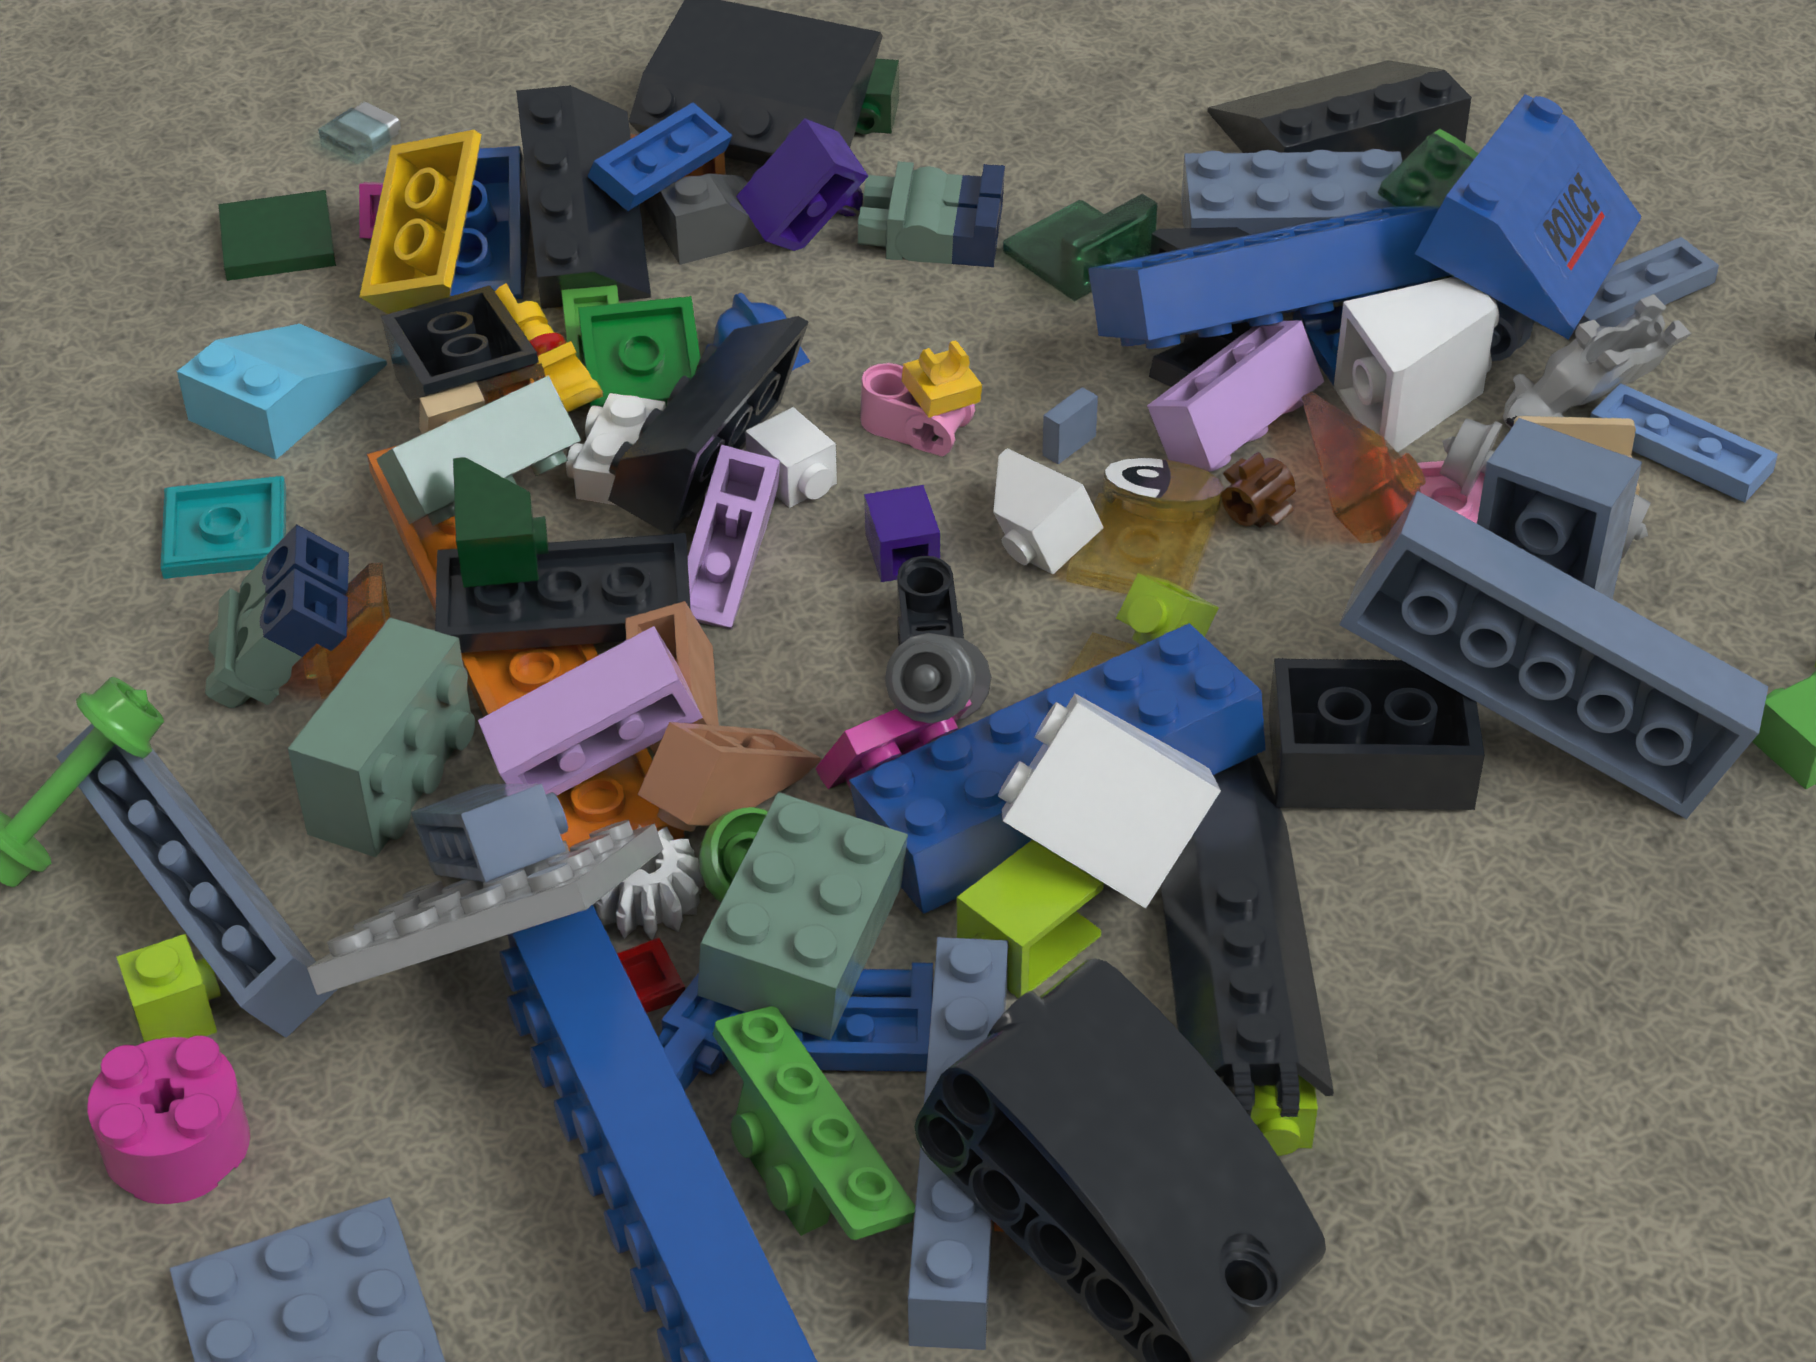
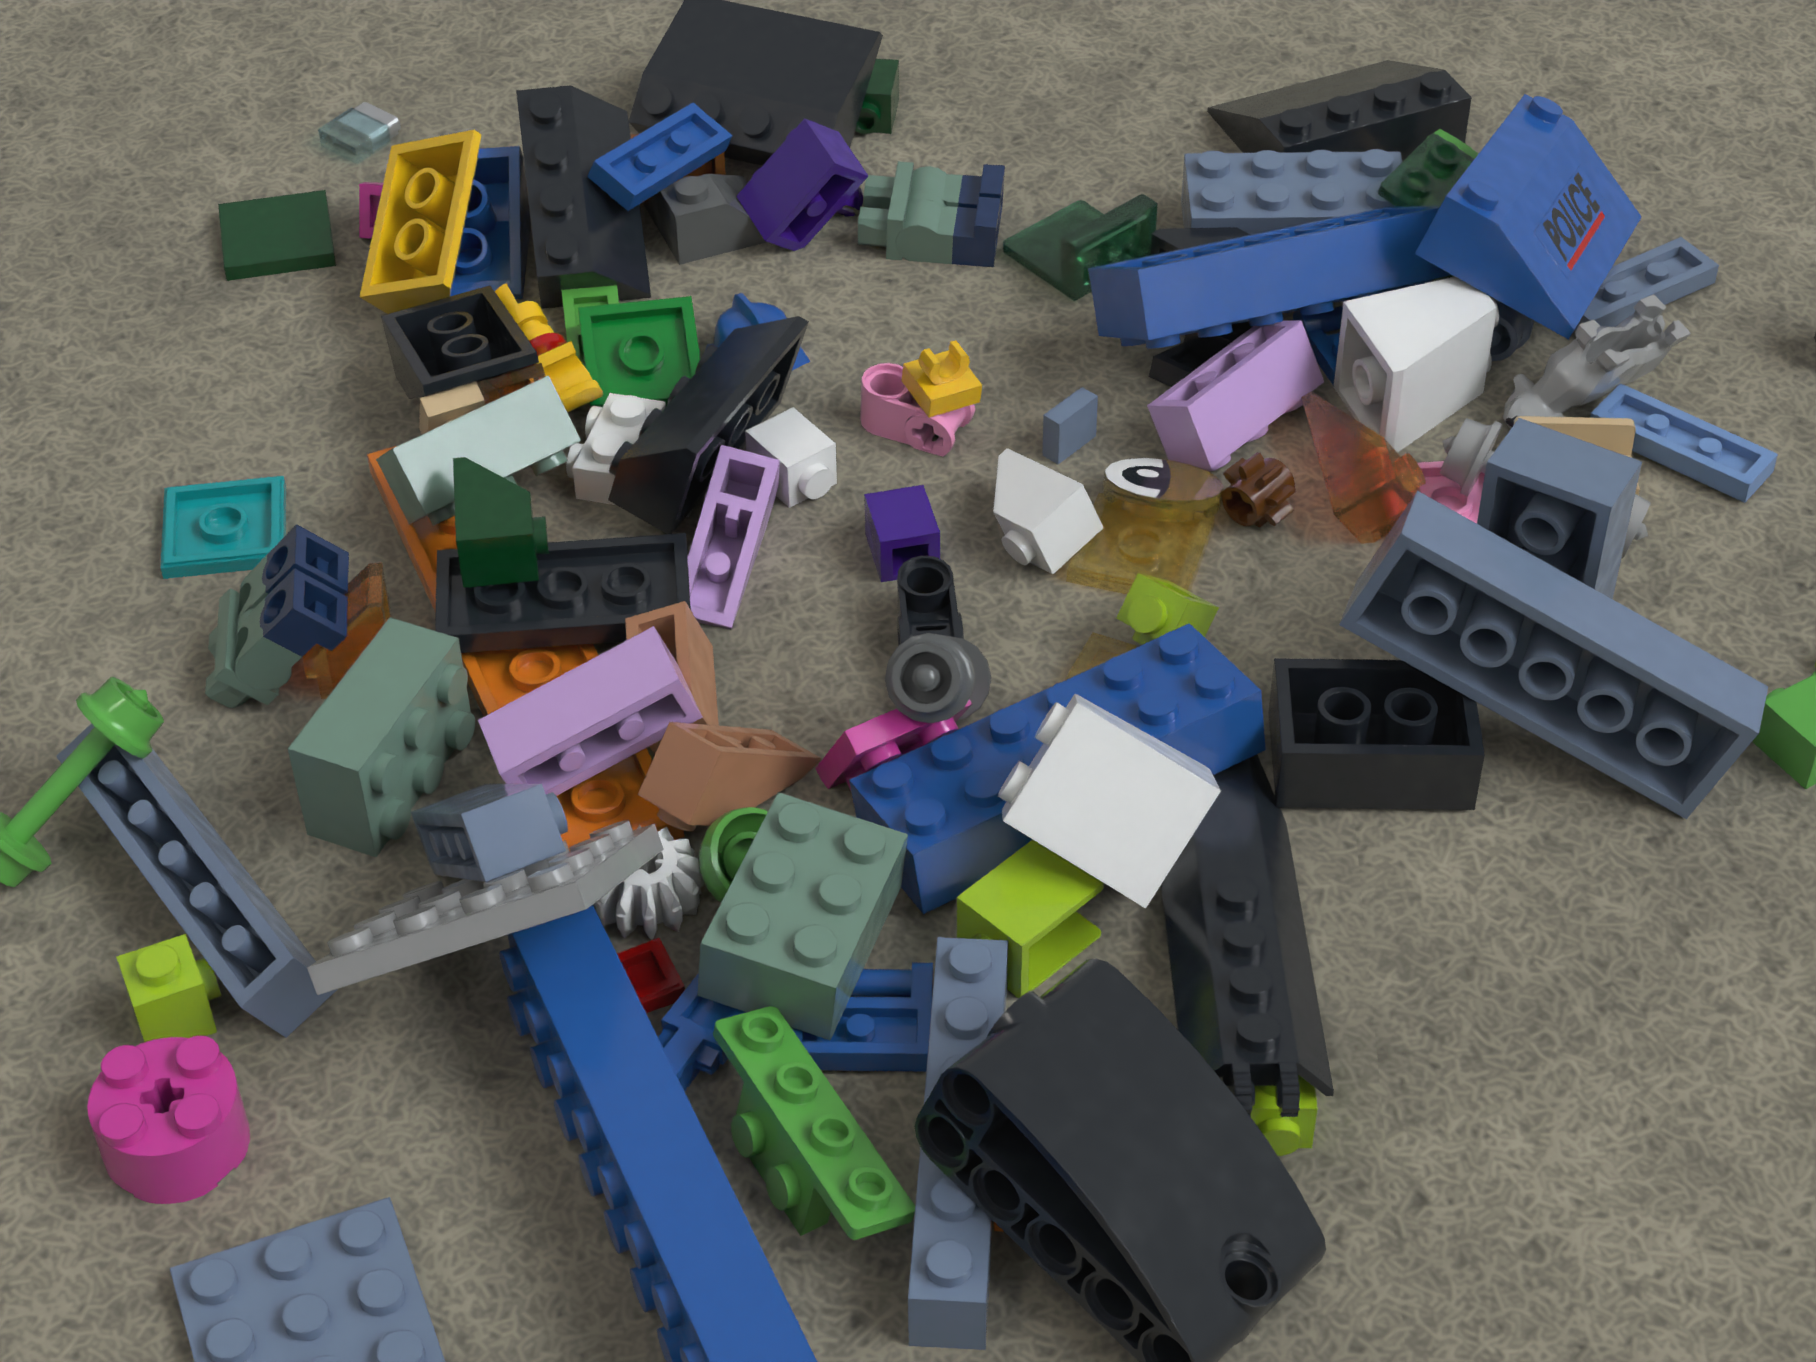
(272, 384): medium azure slope -> none

